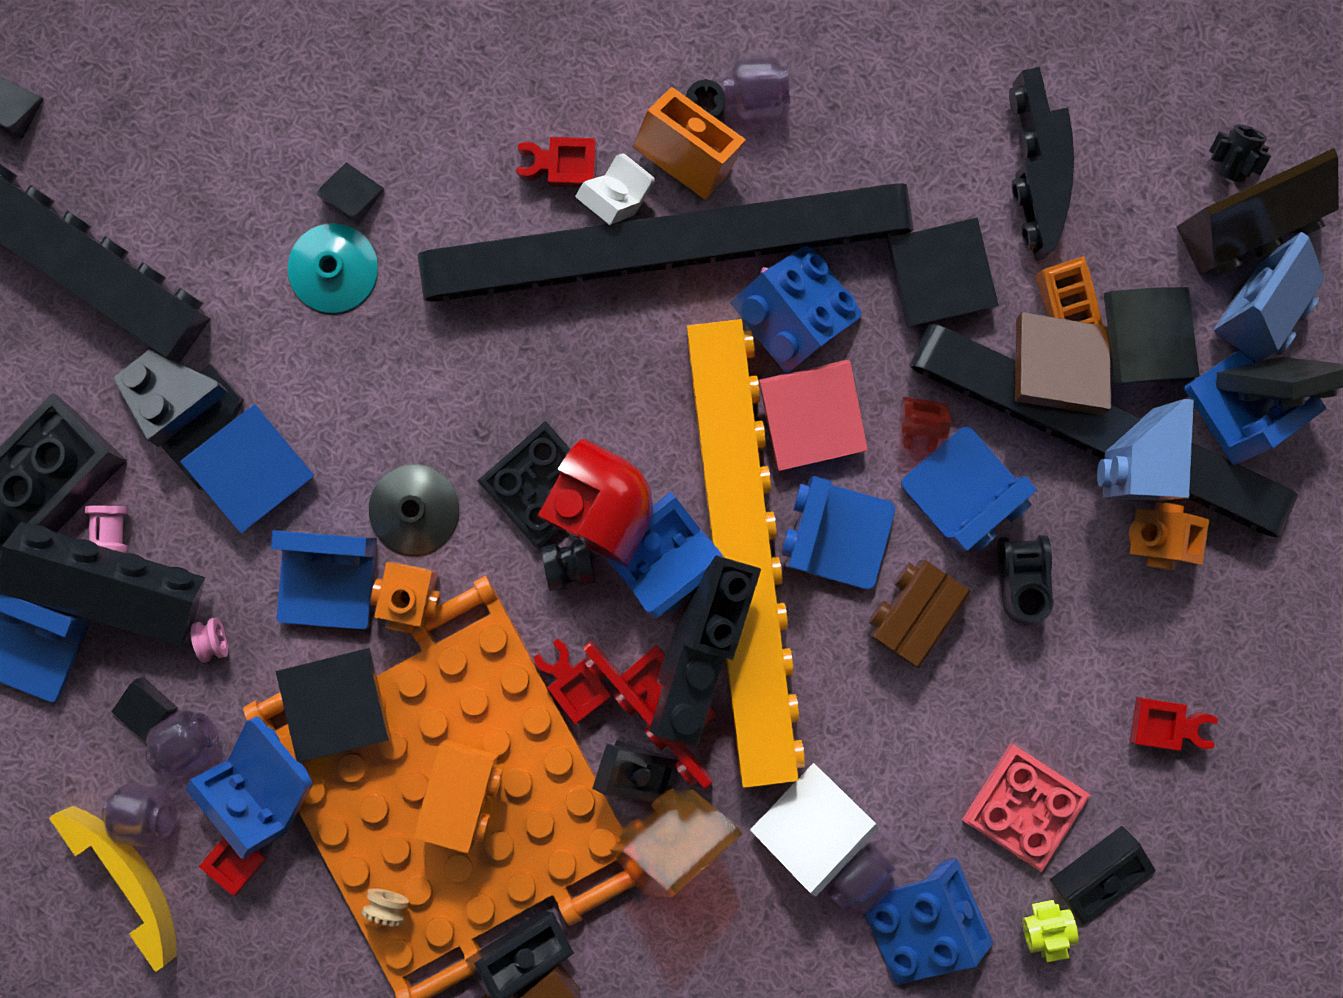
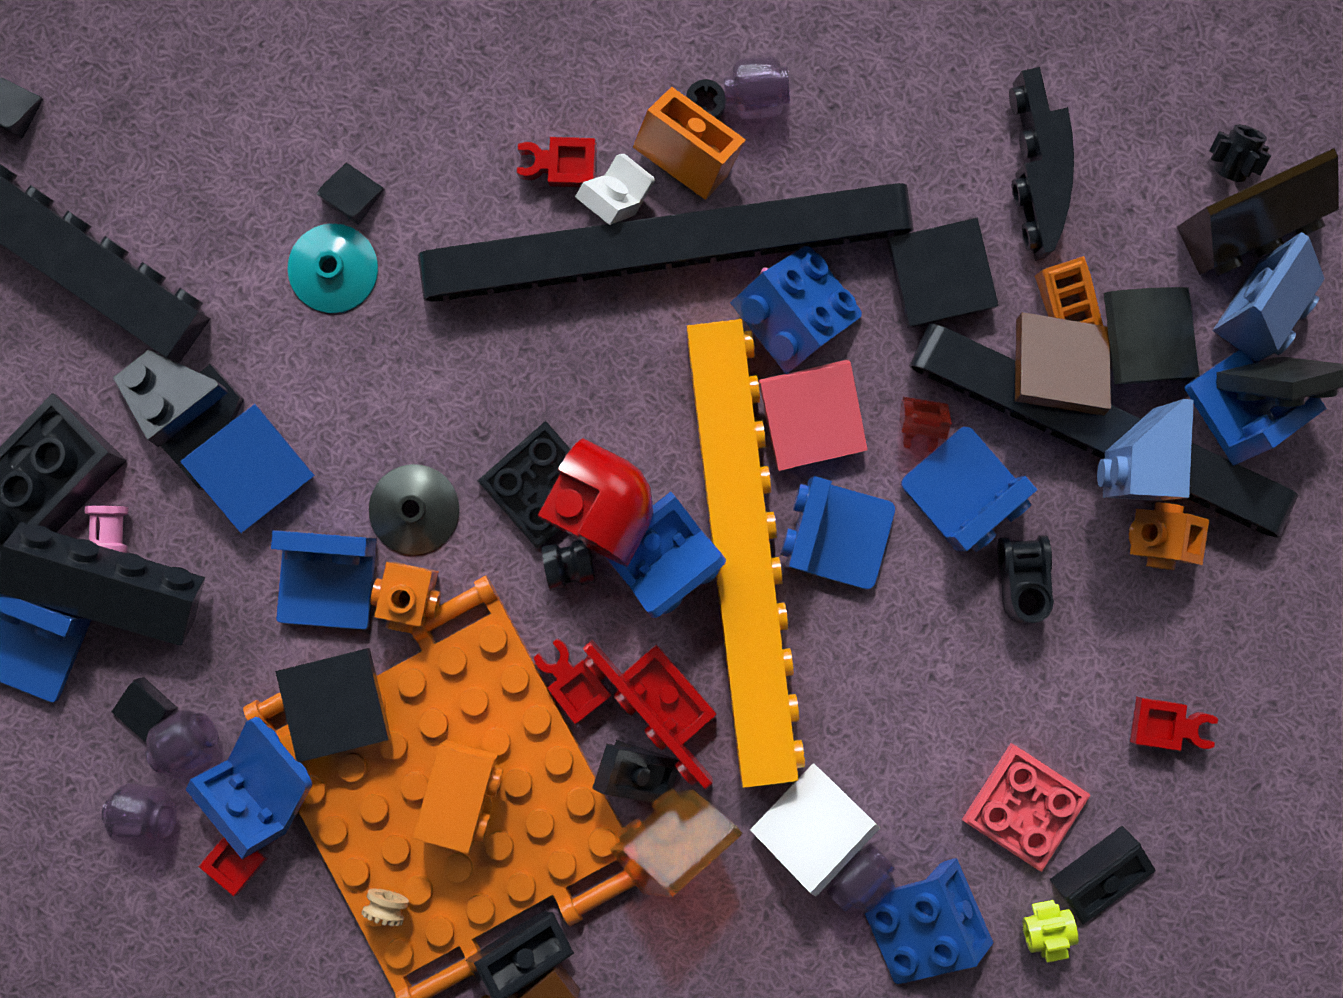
(132, 874): yellow slope -> none
(209, 640): bright pink bush -> none
(700, 643): black slope -> none
(918, 611): reddish brown brick -> none

